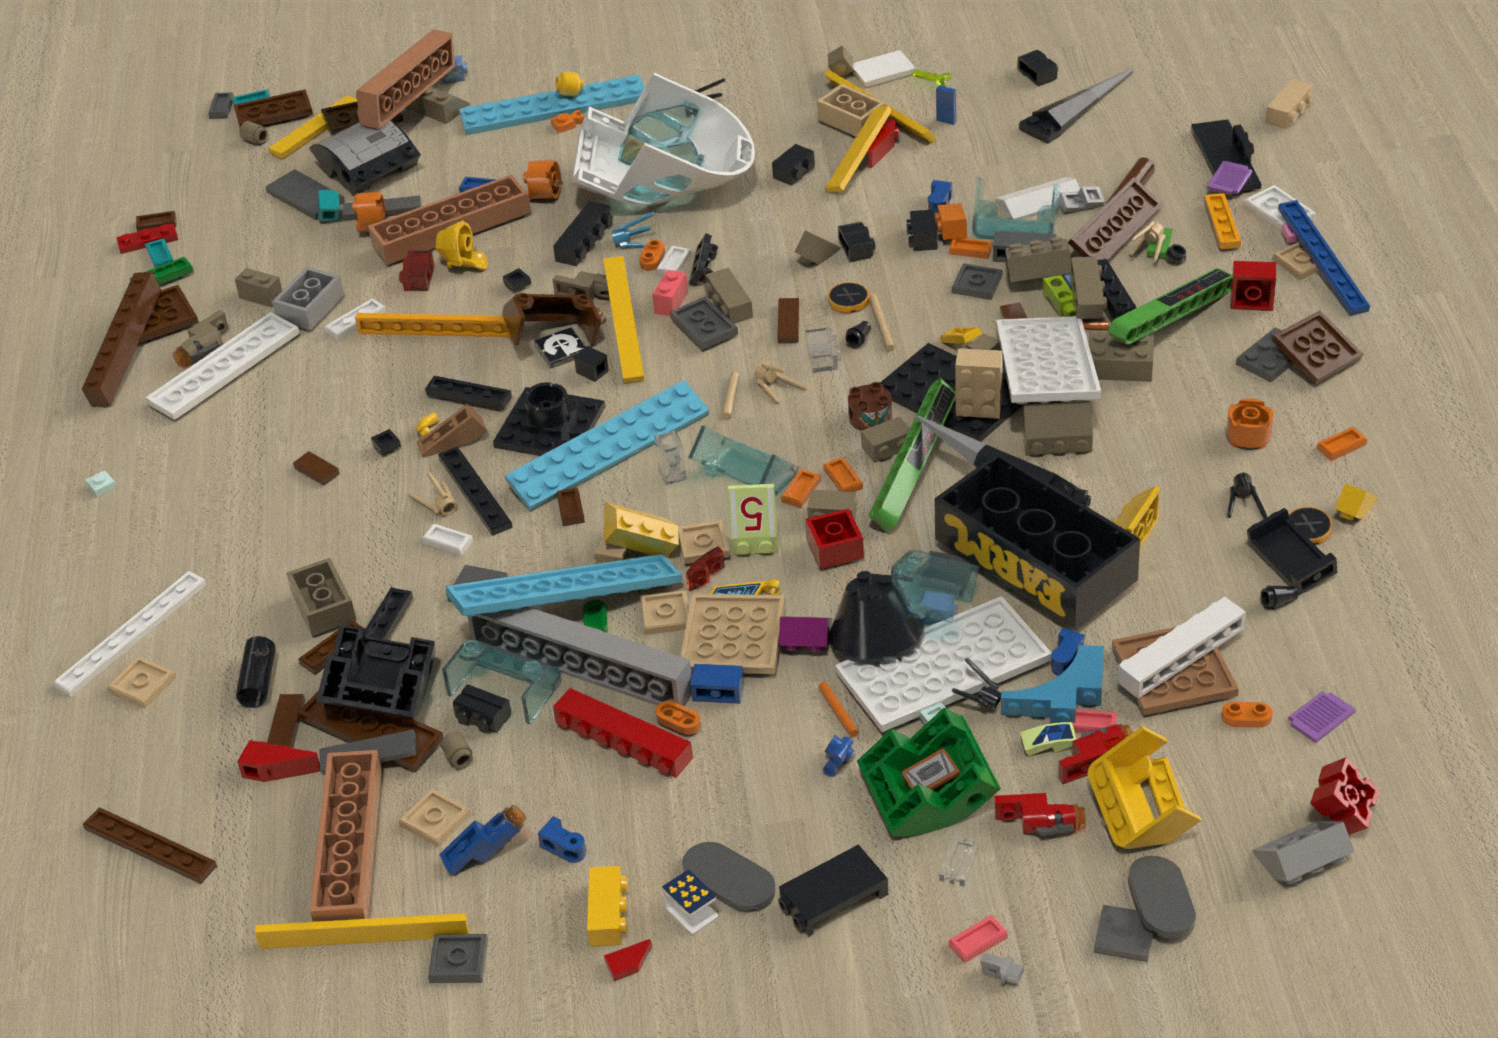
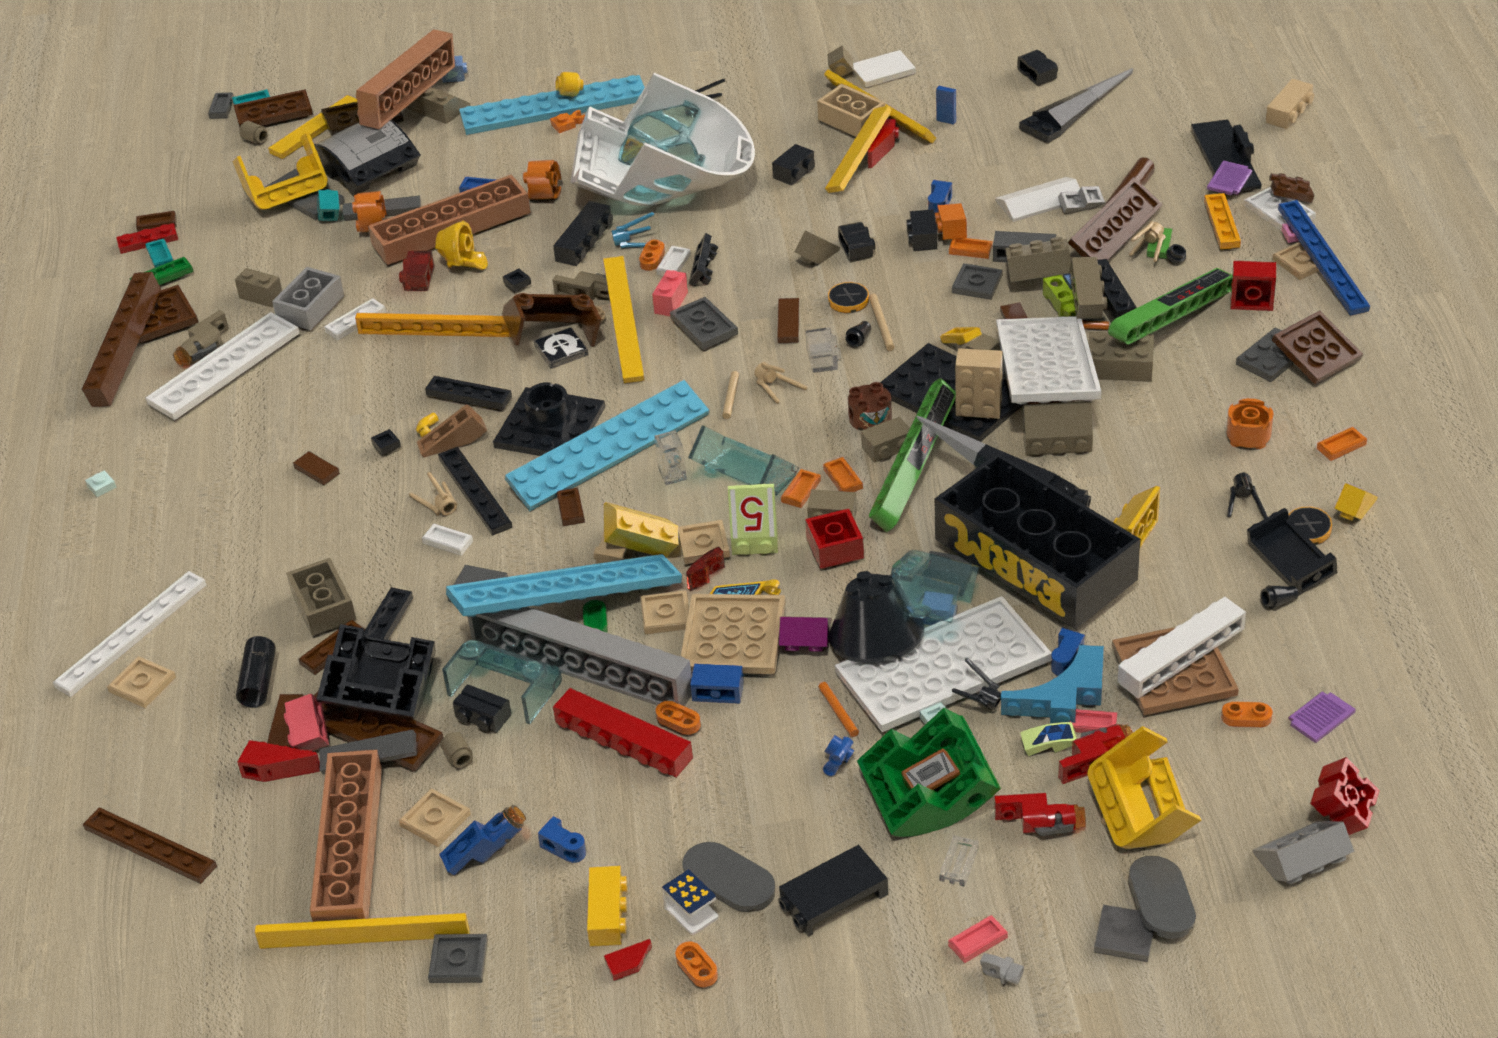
(306, 723): none -> coral brick
(310, 180): none -> yellow windscreen
(591, 363): black brick -> none
(698, 966): none -> orange plate
(728, 295): dark tan brick -> none
(939, 78): clear neon green piece -> none
(986, 220): clear light blue windscreen -> none
(1291, 188): none -> reddish brown plate

